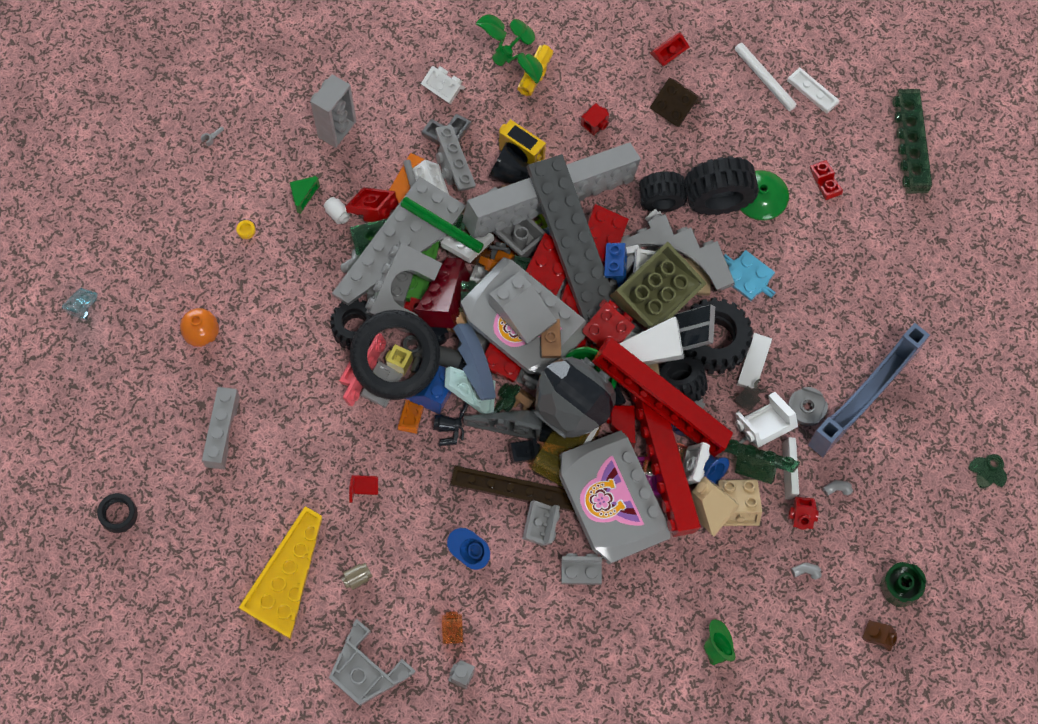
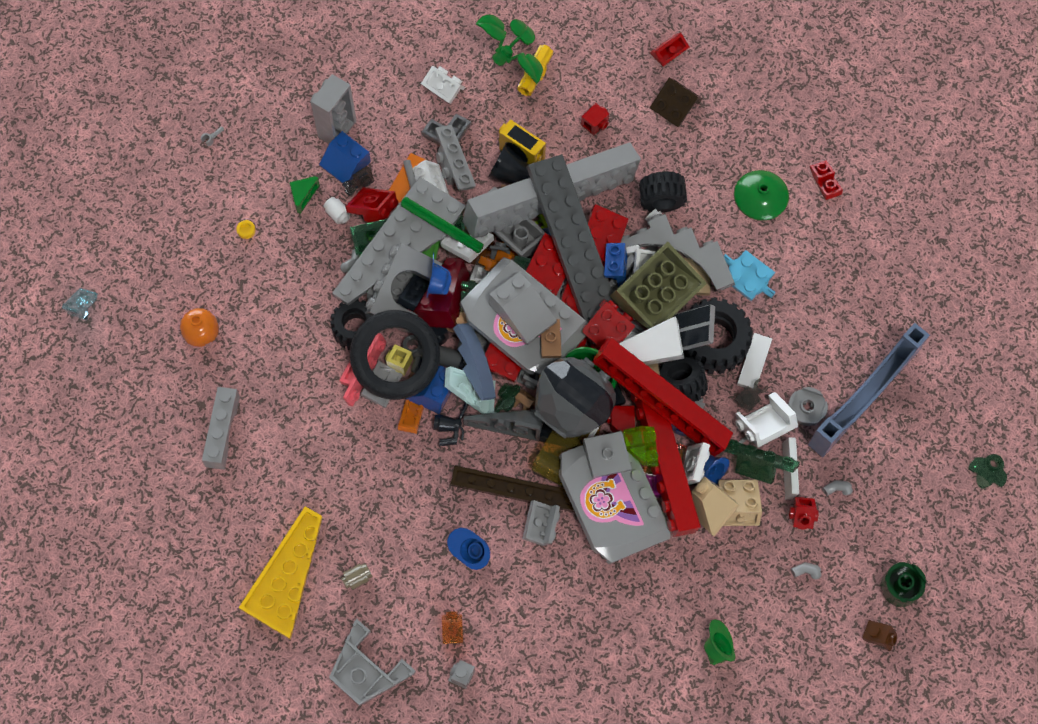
(107, 502): black tyre -> none
(344, 157): none -> blue slope
(360, 179): none -> clear smoke plate
(363, 485): red bracket -> none
(413, 293): none -> black plate
(439, 281): none -> blue piece
(524, 451): black bracket -> none
(581, 569): light grey bracket -> none
(607, 454): none -> light grey plate
(642, 445): none -> clear neon green slope
(721, 186): black tyre -> none
(765, 76): white axle -> none
(813, 90): white tile -> none
(918, 148): clear green brick -> none

